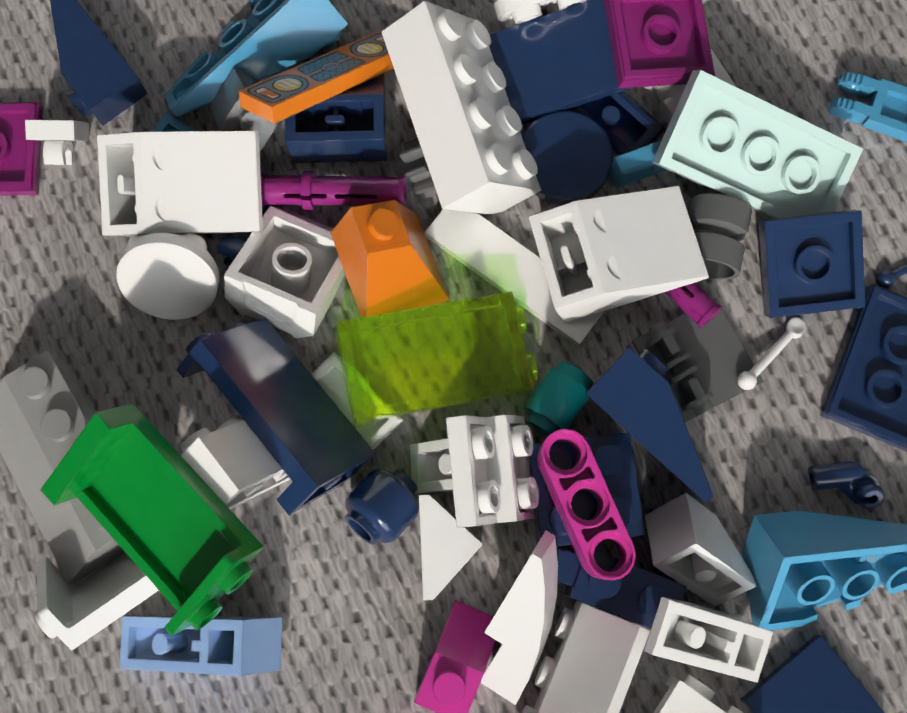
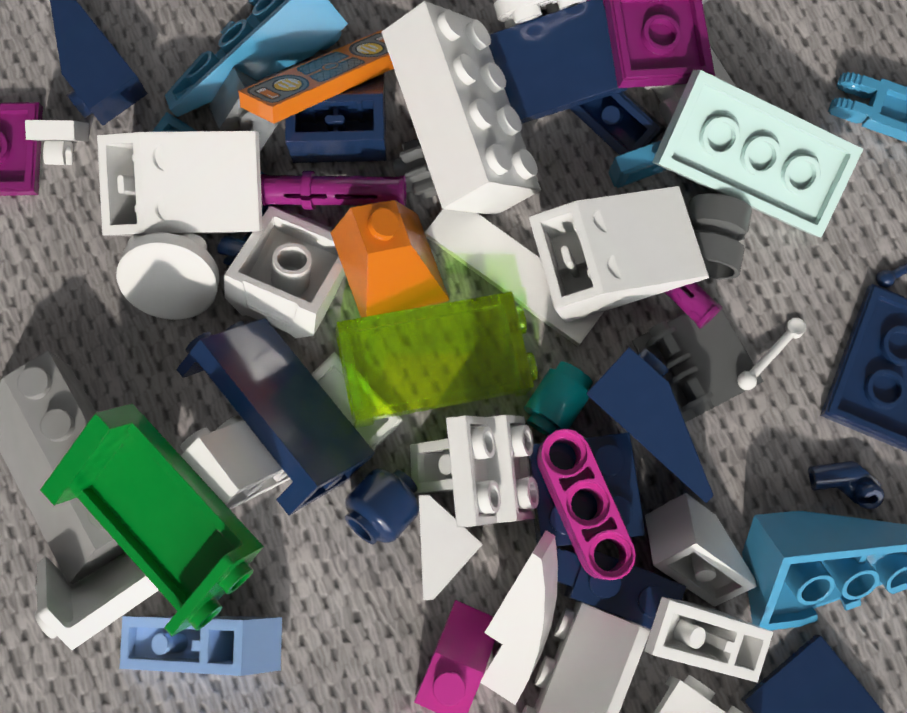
(570, 156): dark blue tile -> none
(812, 263): dark blue plate -> none

